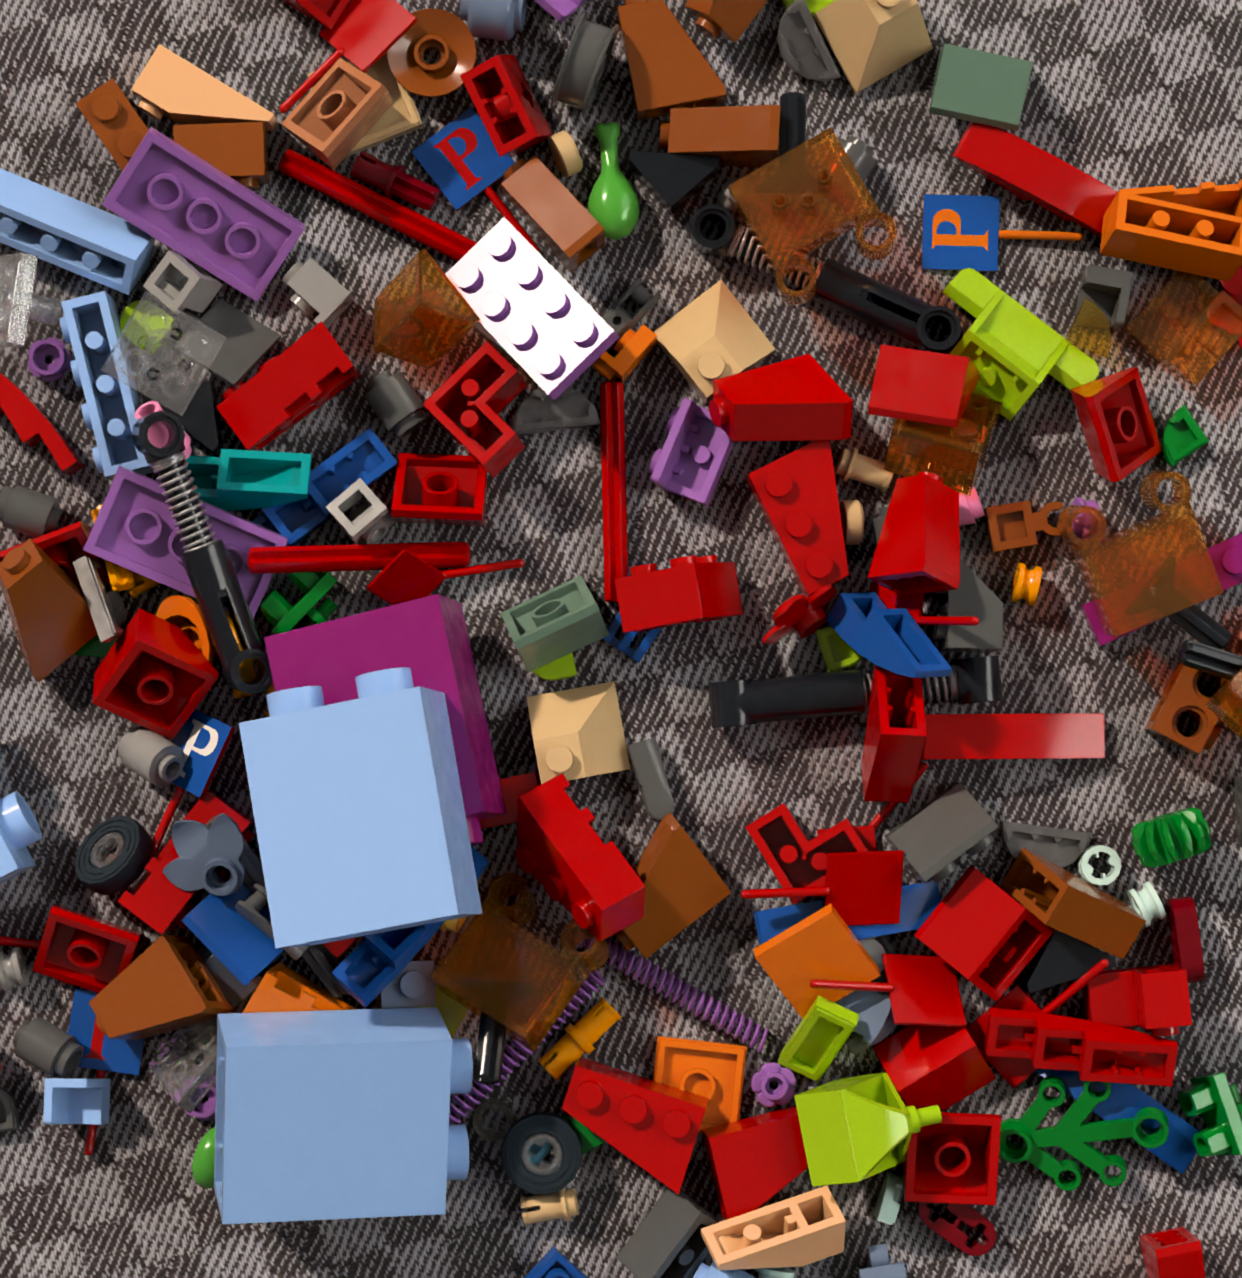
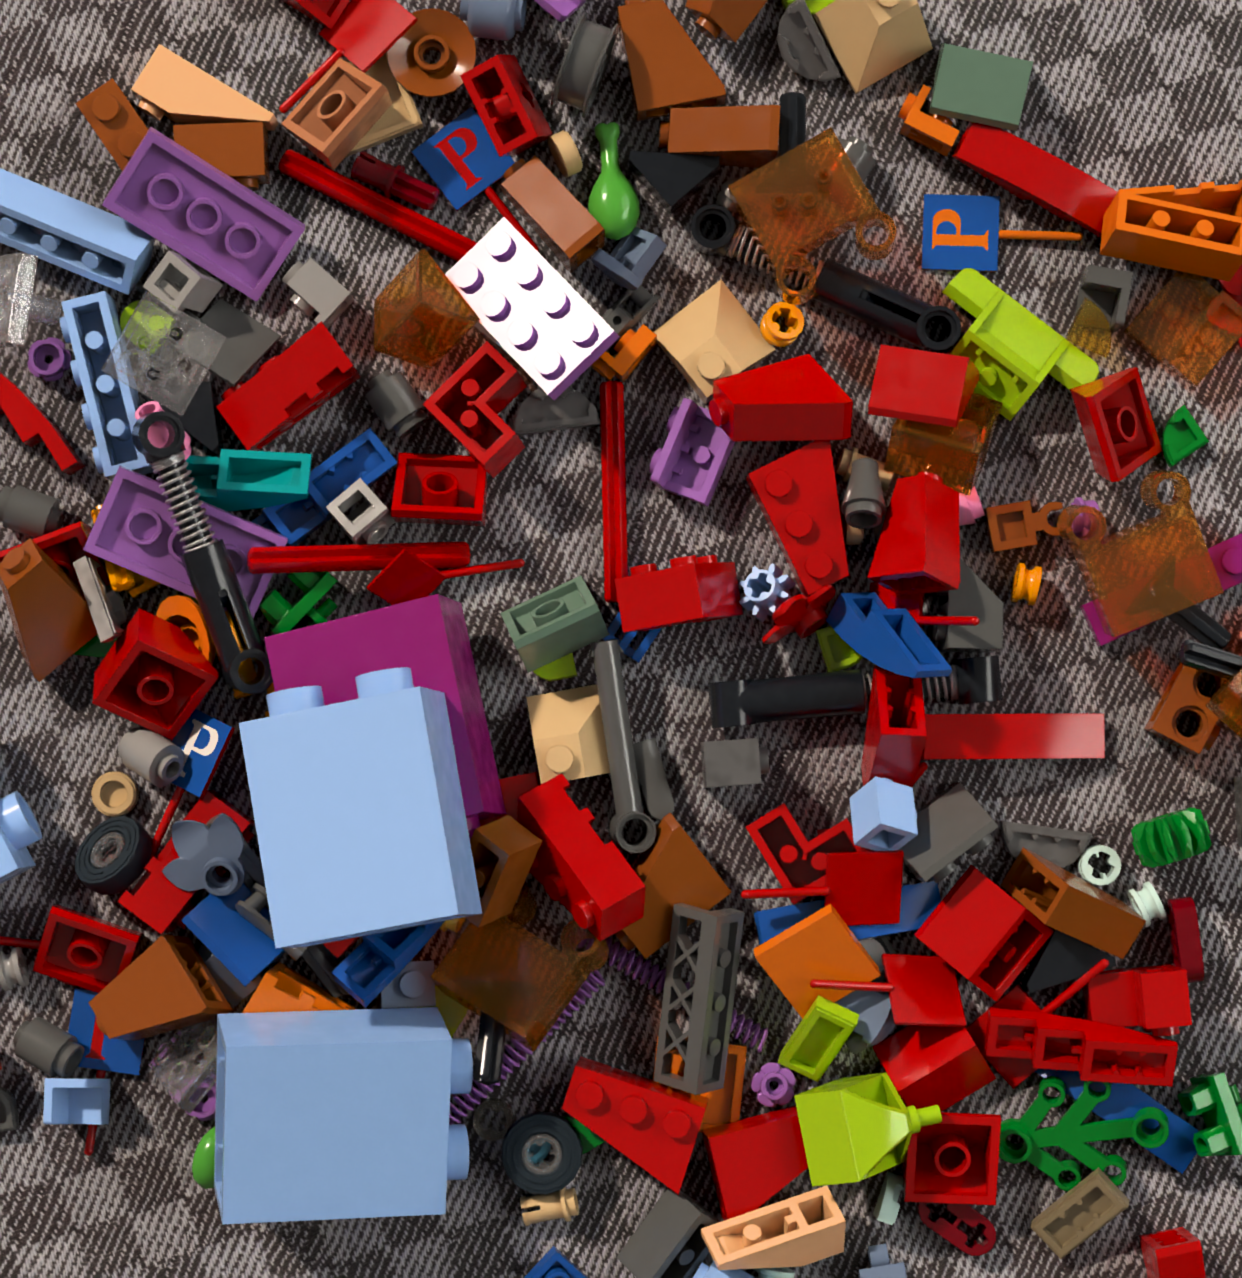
(115, 793): none -> tan tile
(502, 861): none -> dark orange brick
(579, 1038): light orange pin -> none
(620, 747): none -> dark grey piece
(630, 258): none -> sand blue tile
(711, 1008): none -> dark grey fence
(733, 762): none -> flat silver brick
(765, 591): none -> light blue gear
(793, 319): none -> light orange bush
(864, 496): none -> dark grey cone
(883, 815): none -> light blue brick
(929, 130): none -> orange bracket
(1079, 1213): none -> dark tan plate

